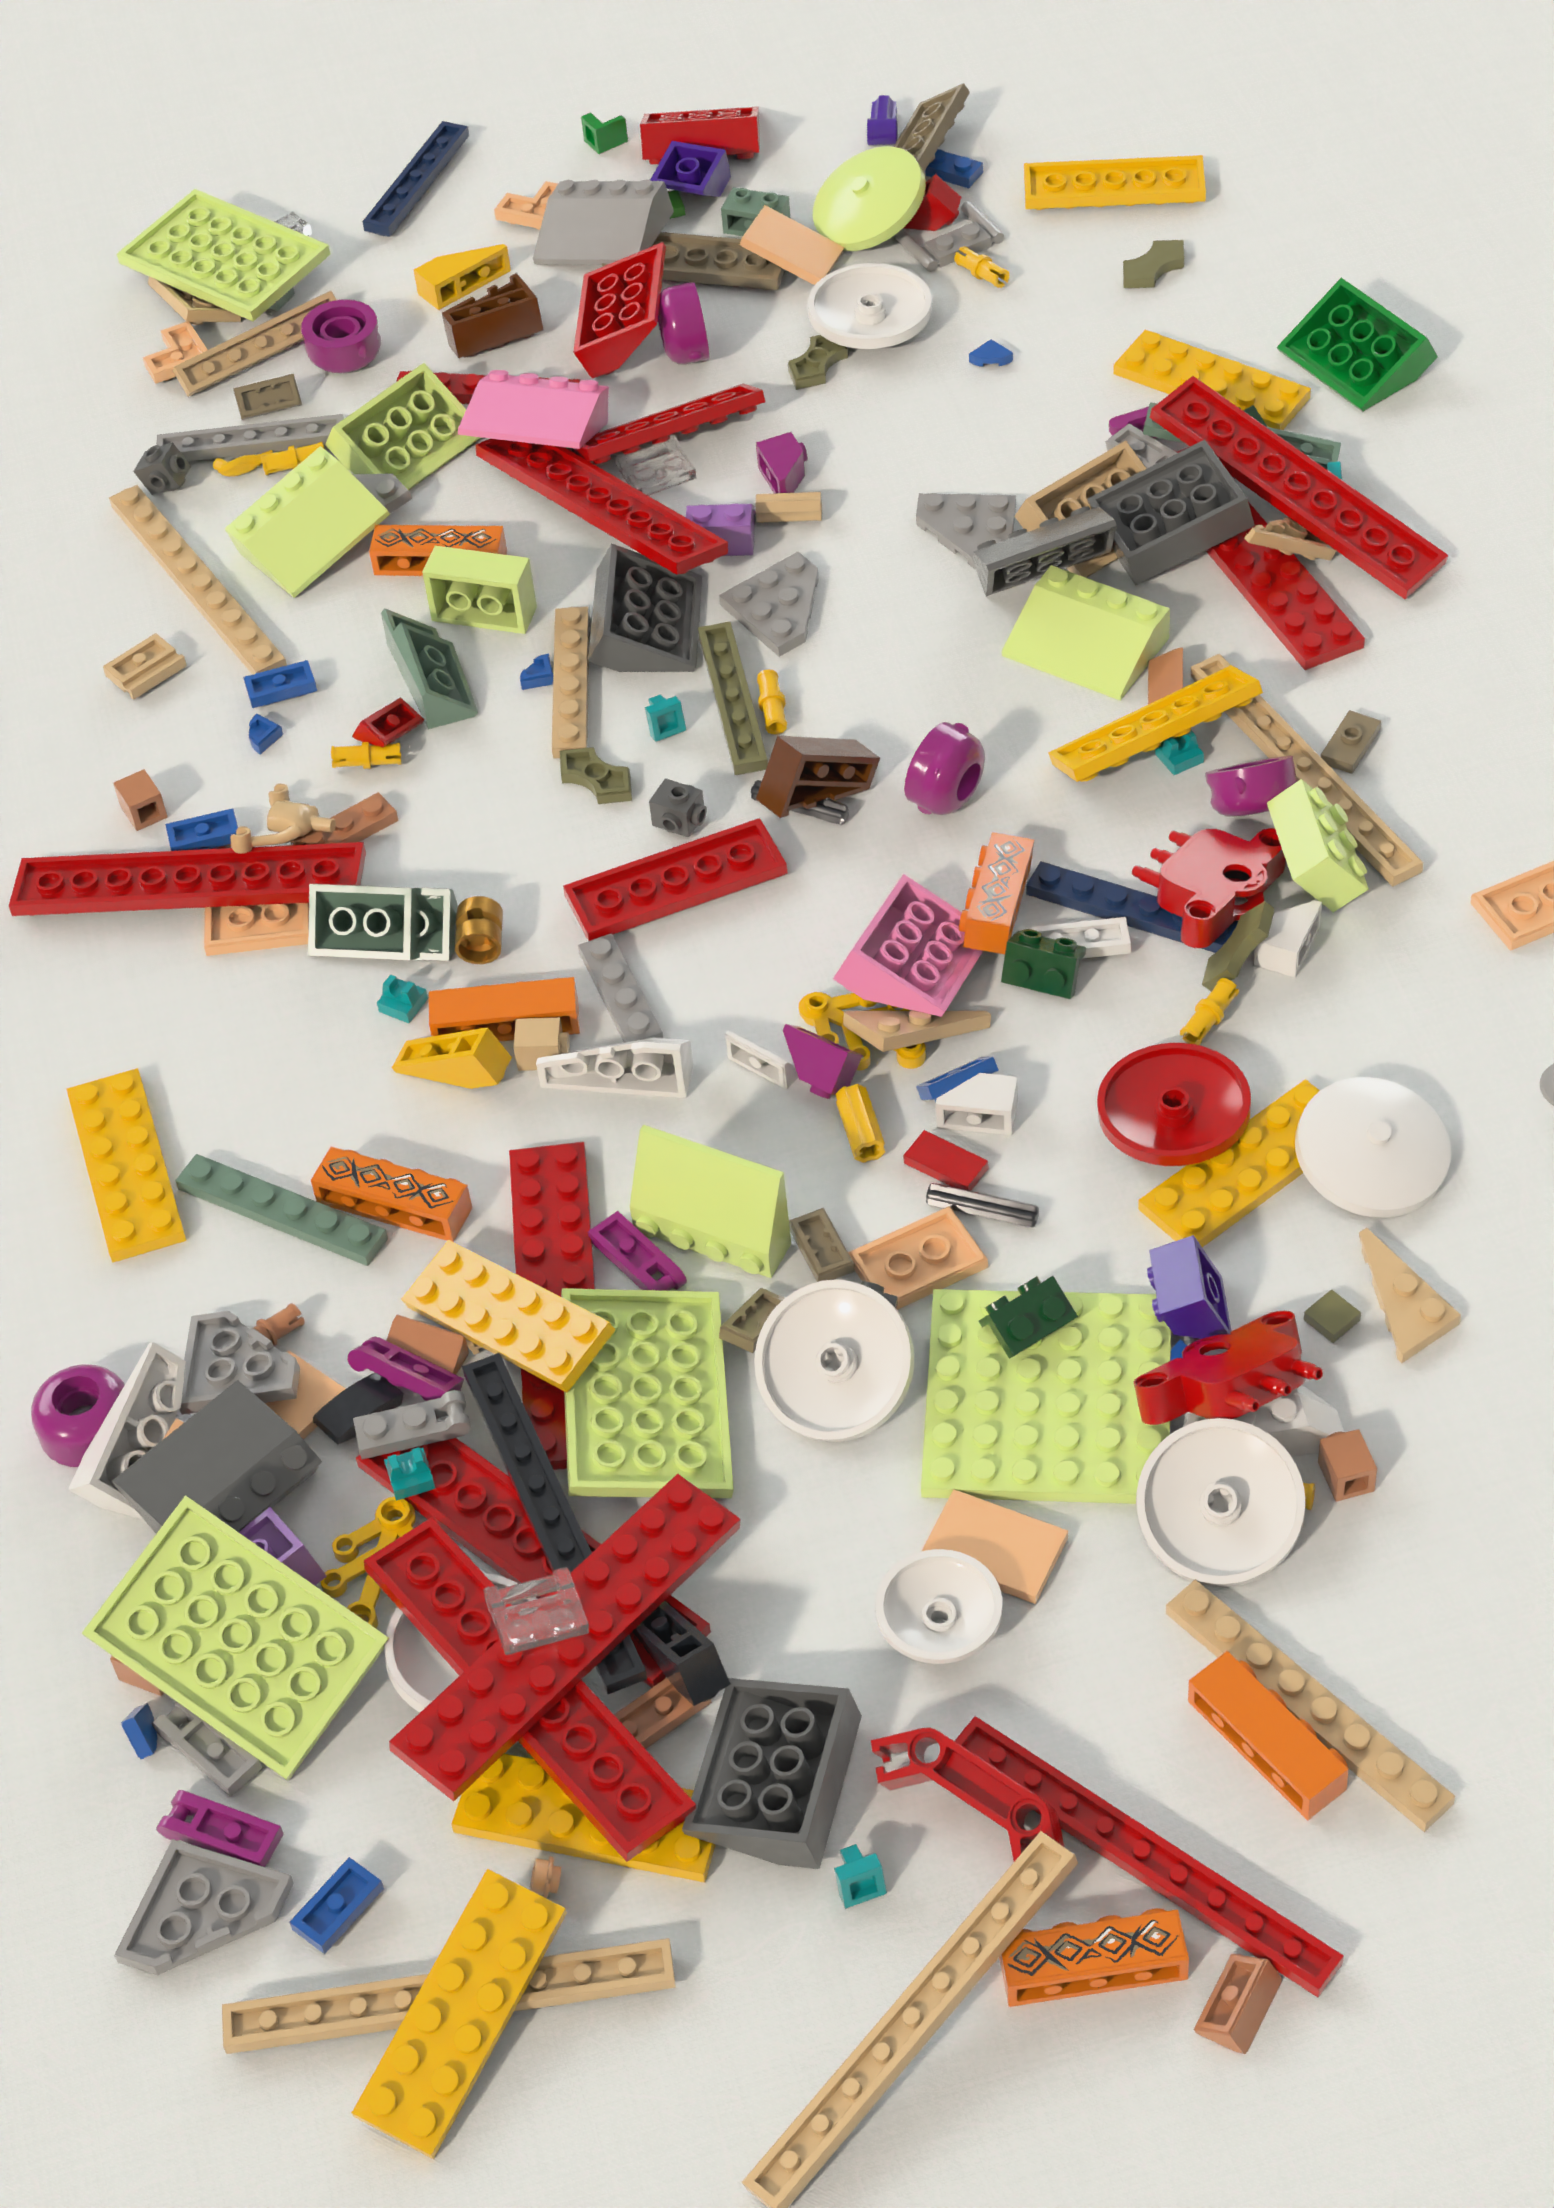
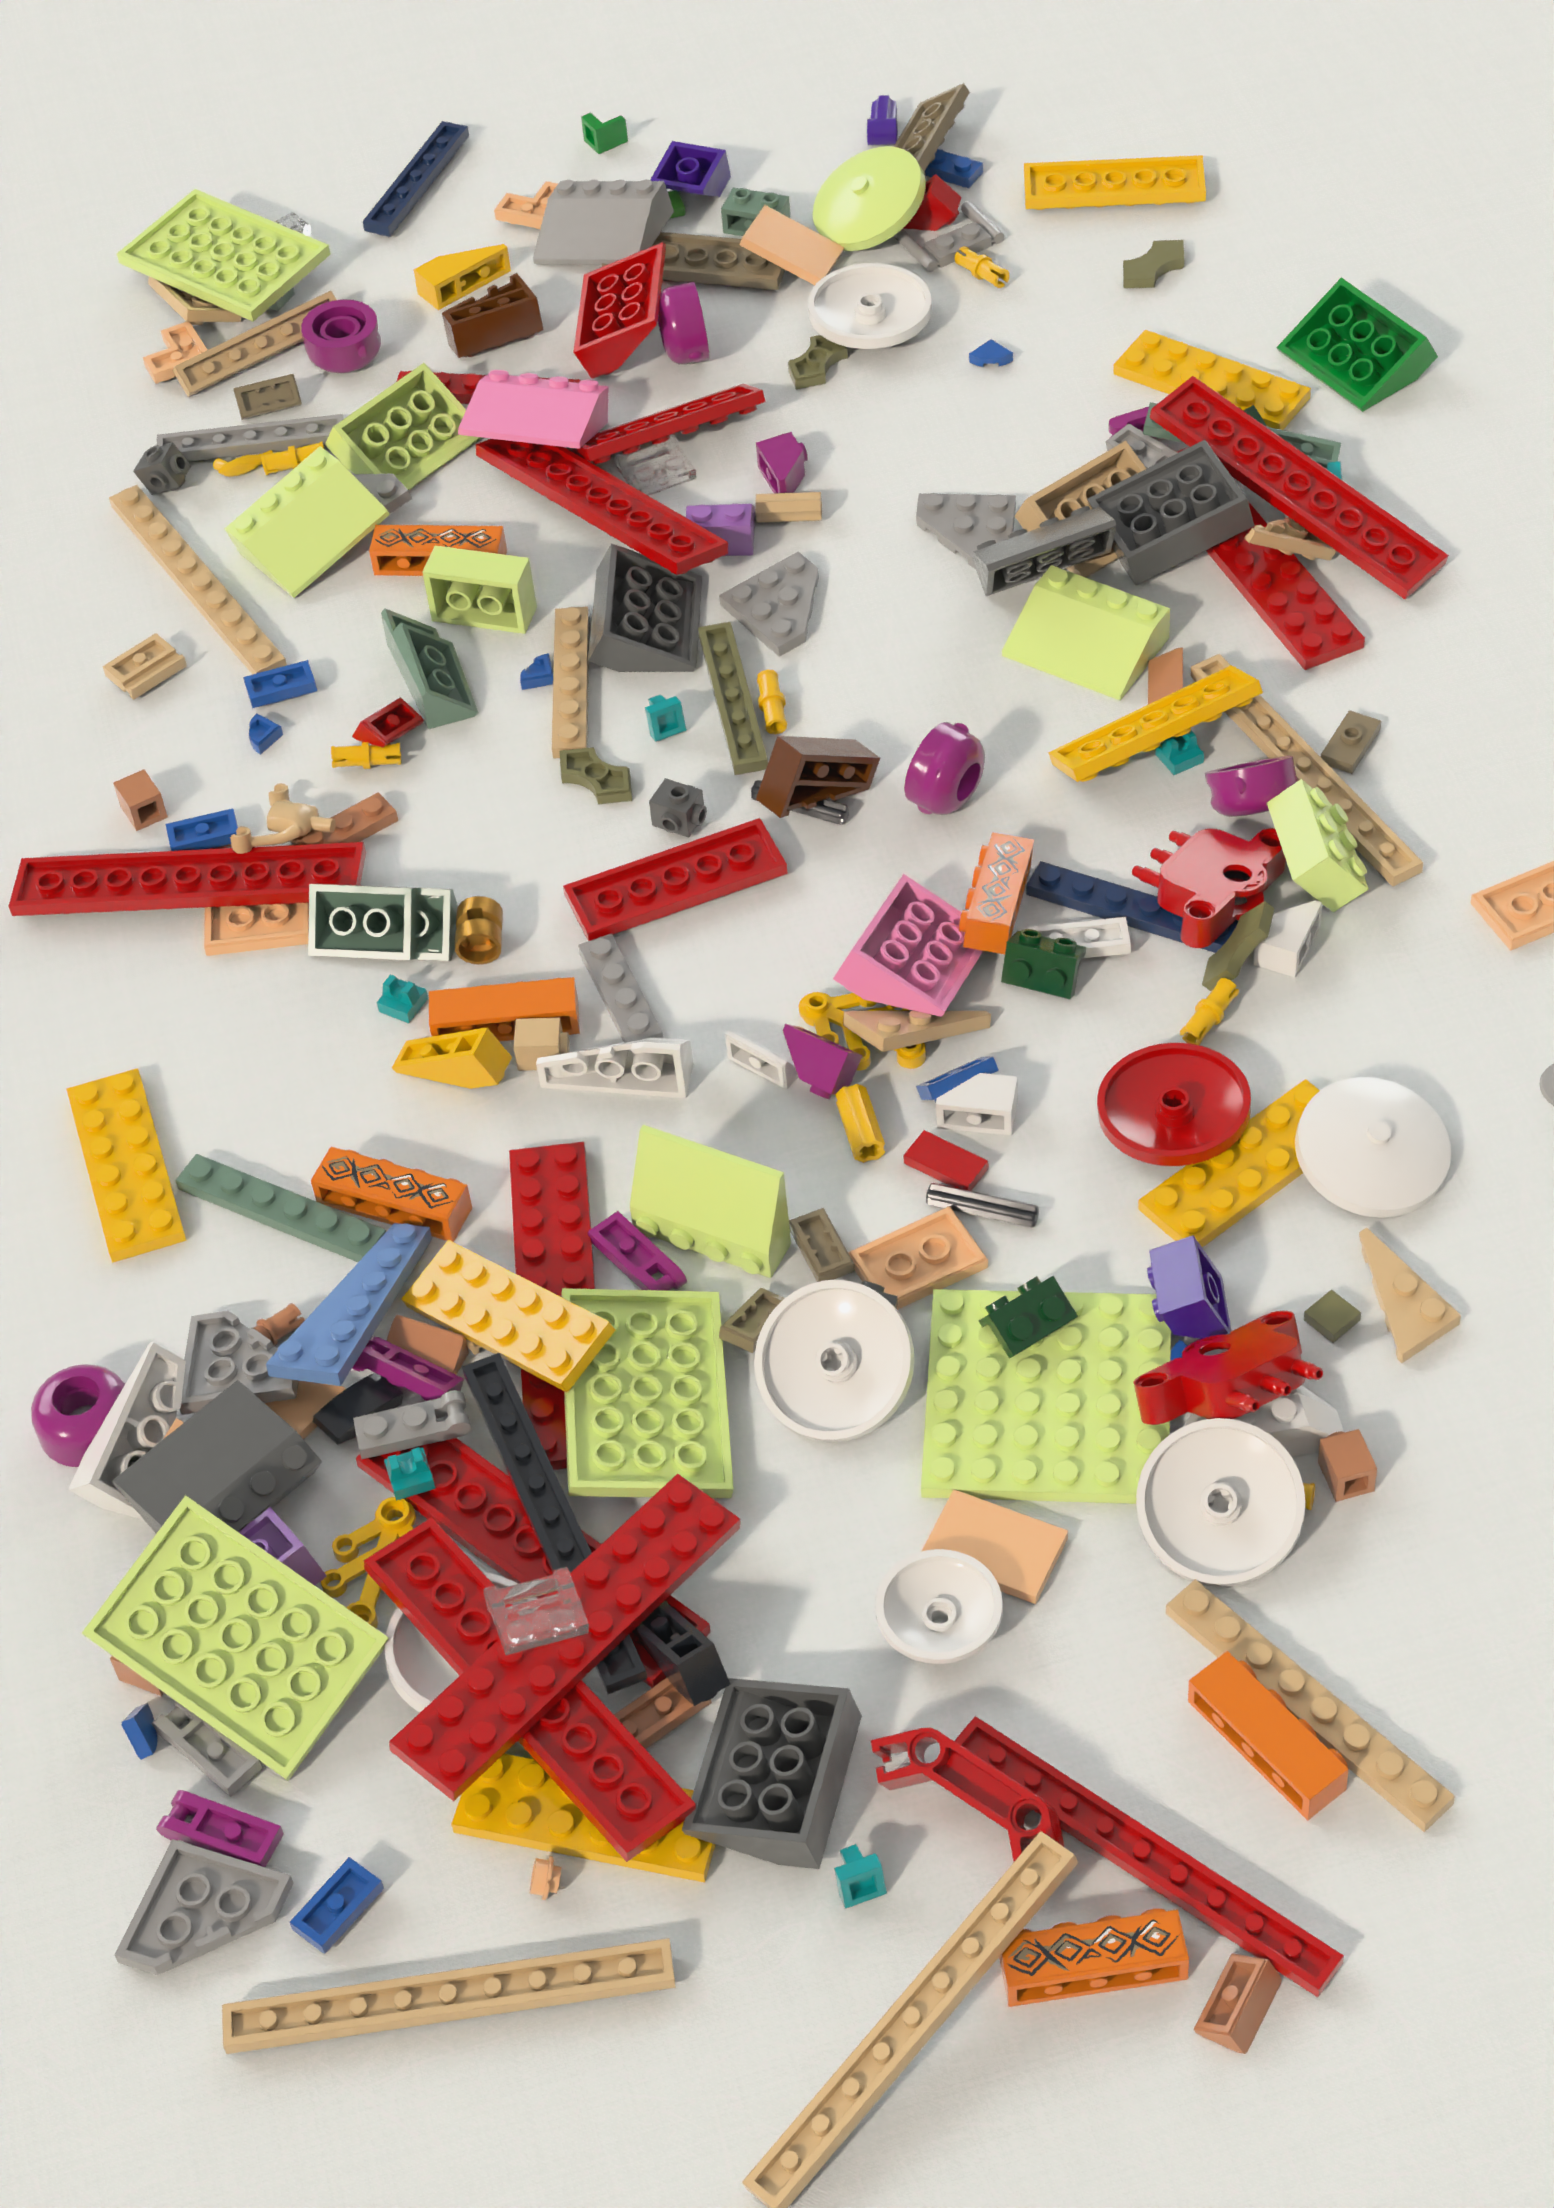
(346, 1319): none -> medium blue wing
(459, 2013): yellow plate -> none
(724, 129): red slope -> none

